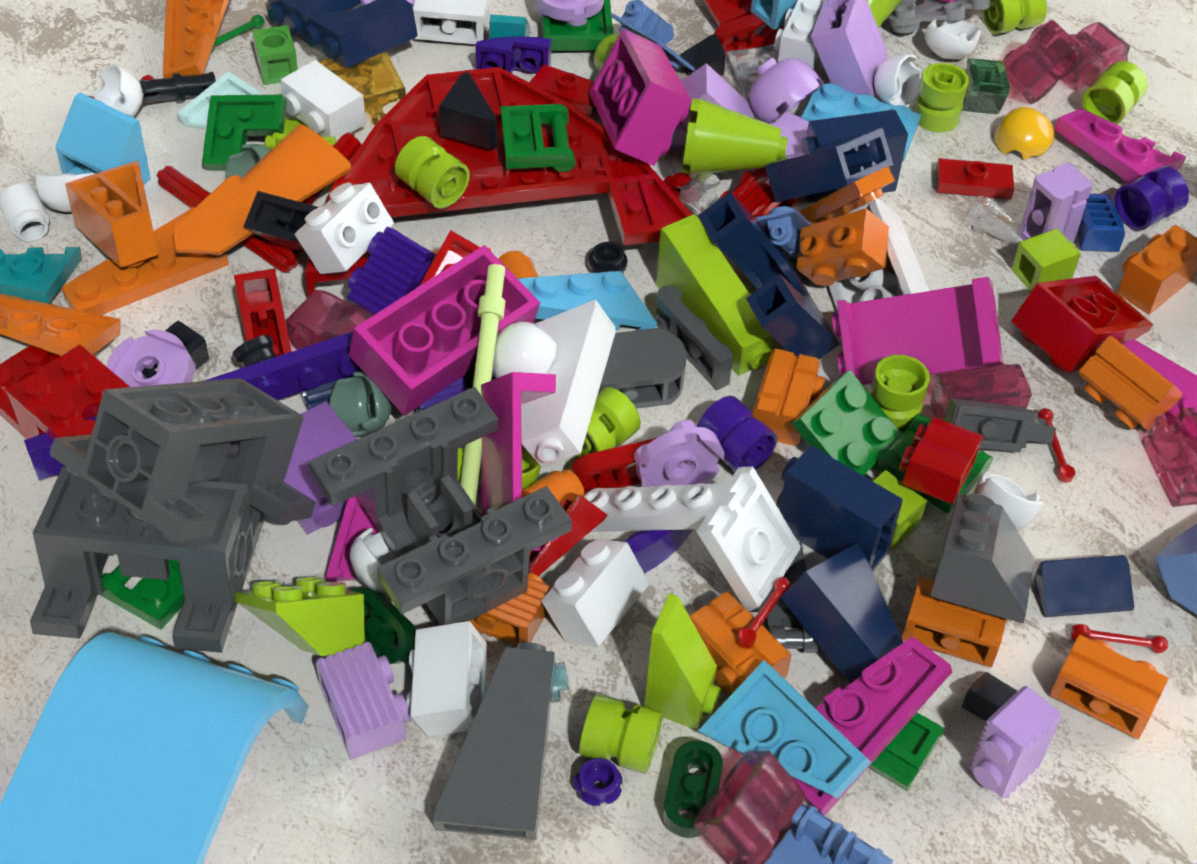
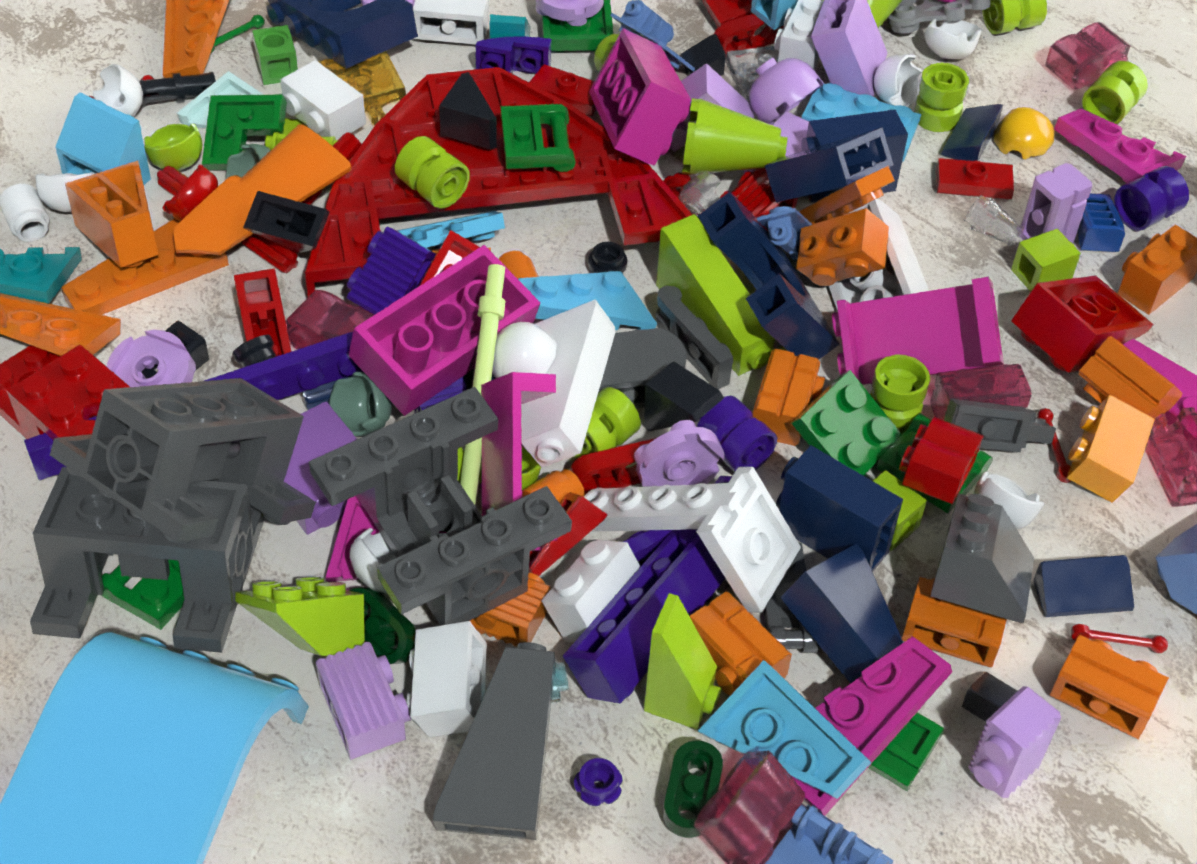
(174, 146): none -> lime hair
(192, 193): none -> red hair
(343, 227): white brick -> none
(477, 226): none -> medium azure wing
(616, 645): none -> dark purple brick
(621, 733): lime wheel -> none
(677, 396): none -> black slope
(747, 636): red hinge -> none
(973, 132): none -> dark blue slope
(987, 86): clear green slope -> none
(1042, 61): clear pink brick -> none
(1109, 448): none -> light orange brick

